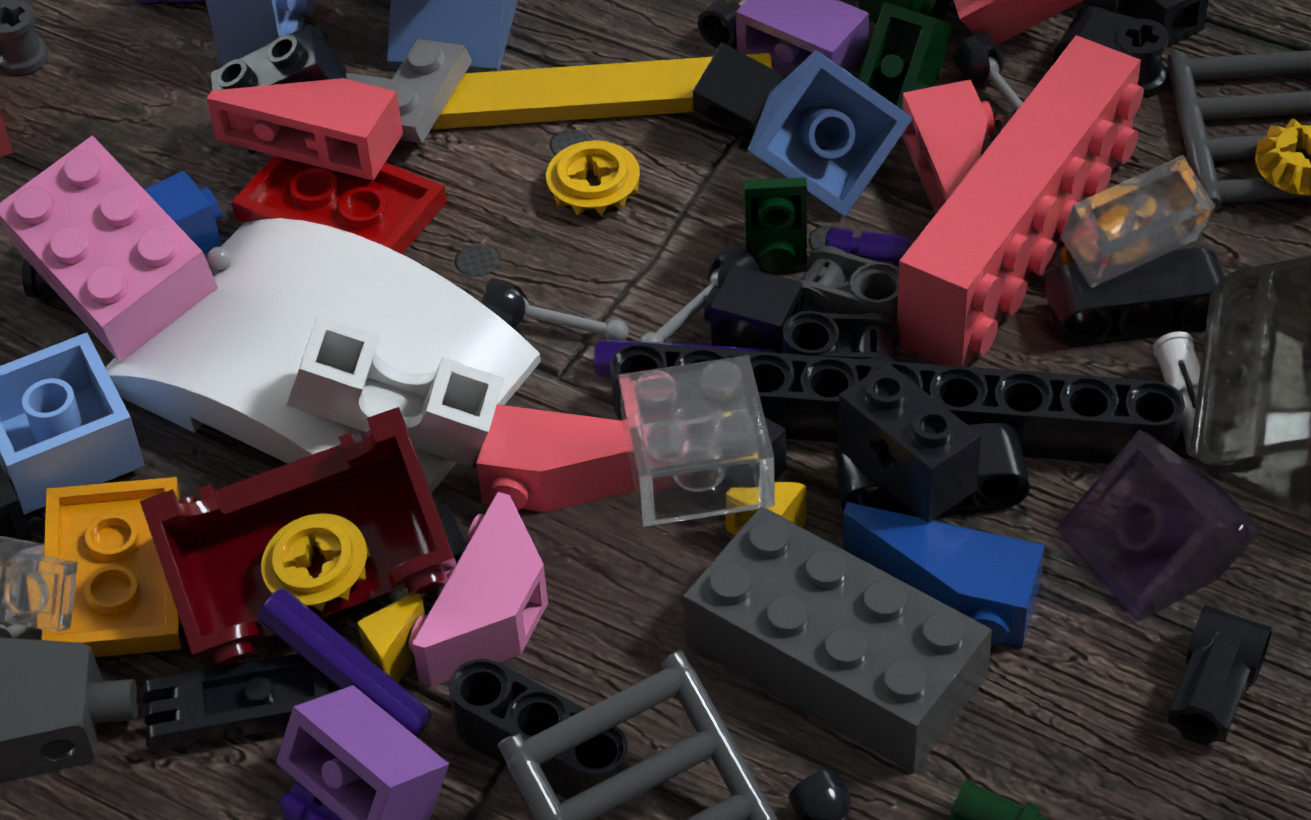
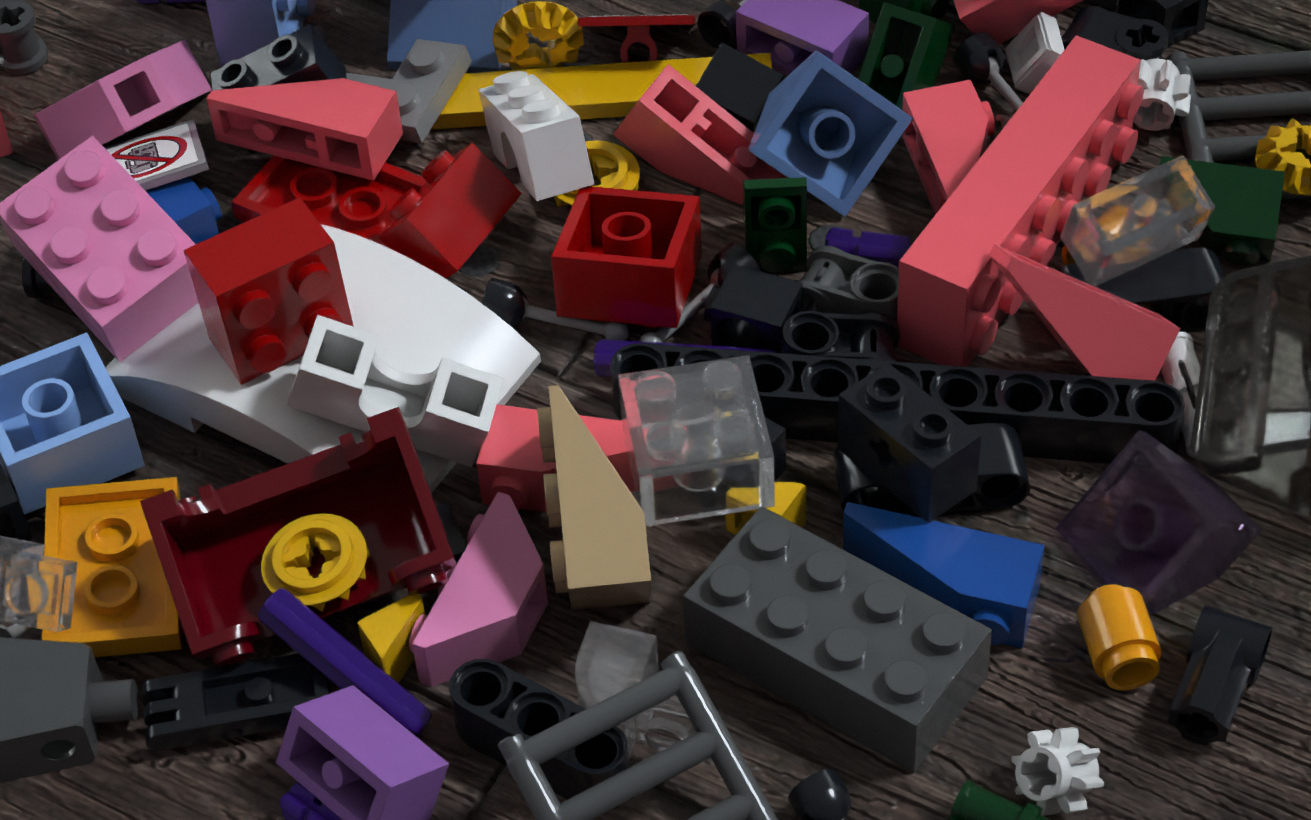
(124, 99): none -> bright pink slope
(162, 155): none -> piece
(266, 287): none -> red brick
(451, 210): none -> red brick
(536, 134): none -> white arch
(548, 23): none -> yellow gear
(602, 524): none -> tan slope
(615, 660): none -> clear brick
(627, 256): none -> red brick
(638, 28): none -> red piece
(692, 138): none -> coral slope
(1034, 51): none -> white tile
(1057, 771): none -> white gear
(1091, 325): none -> coral slope
(1120, 637): none -> light orange brick
(1163, 96): none -> white gear
(1244, 211): none -> dark green slope

